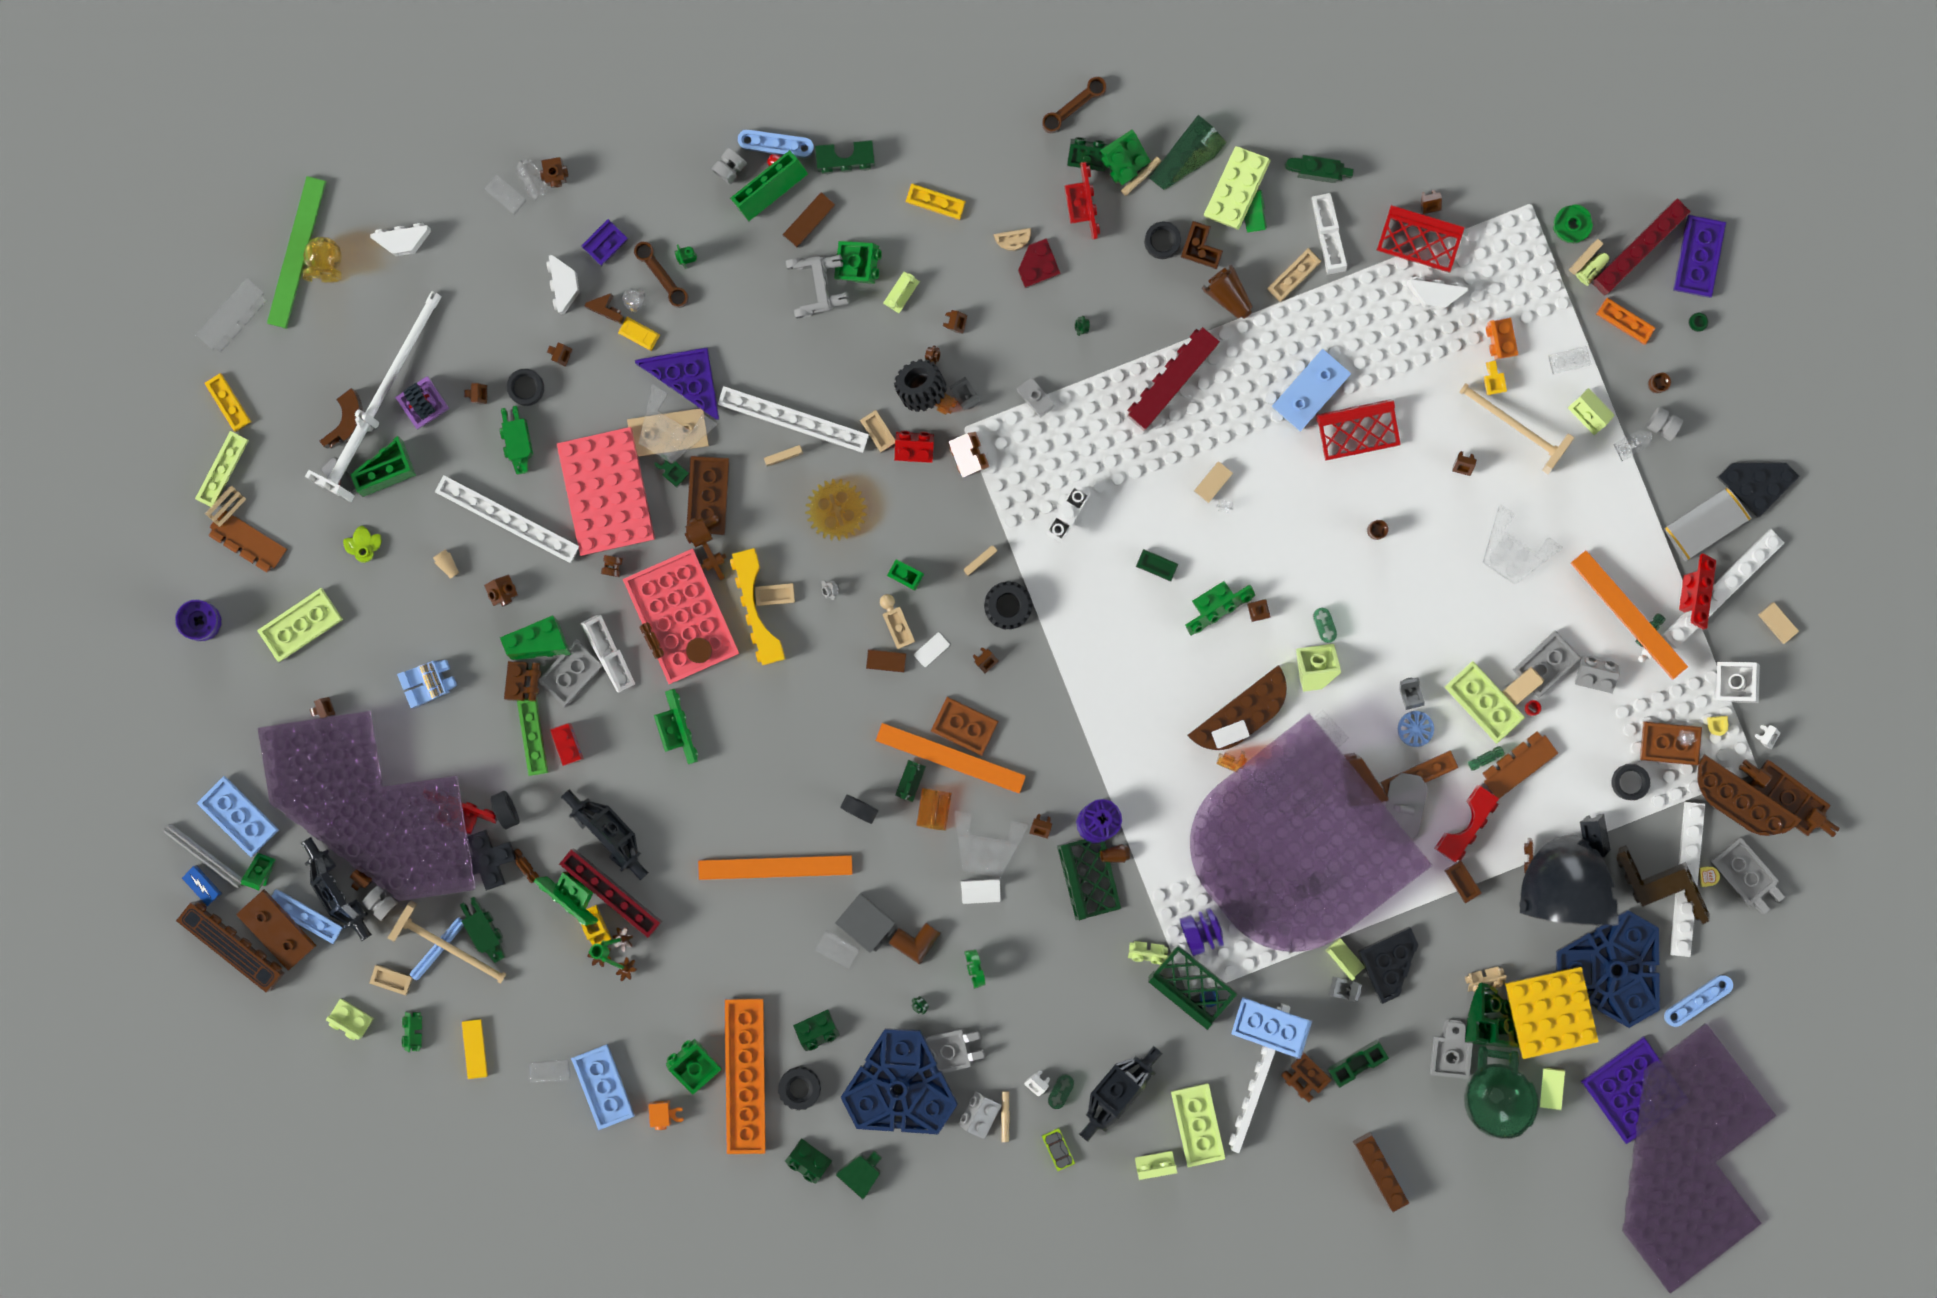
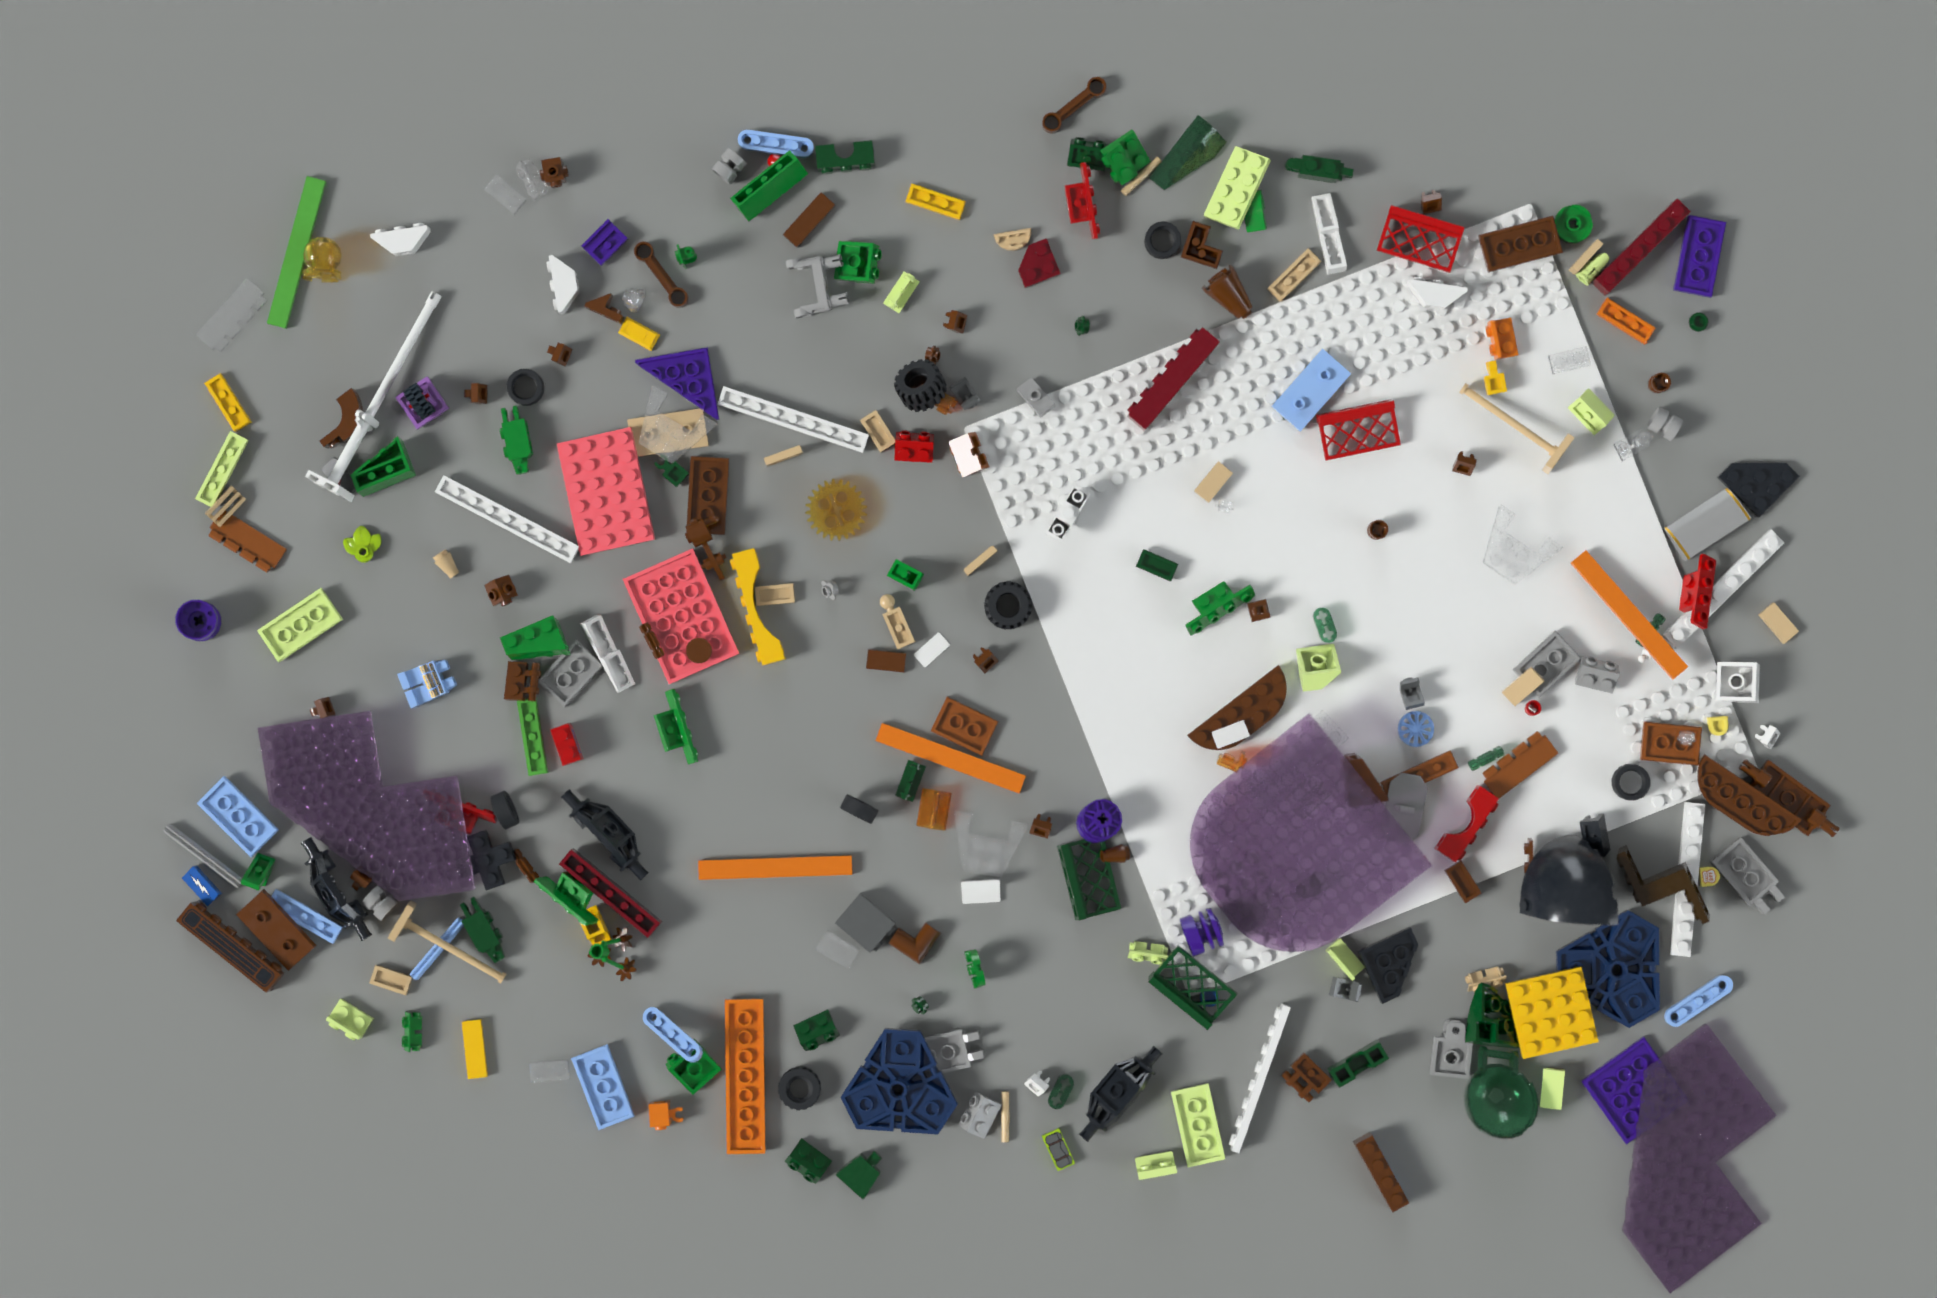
(611, 561): reddish brown wheel -> none
(672, 1034): none -> light blue plate
(1271, 1027): light blue plate -> none
(1484, 702): yellowish green plate -> none
(1520, 244): none -> reddish brown plate

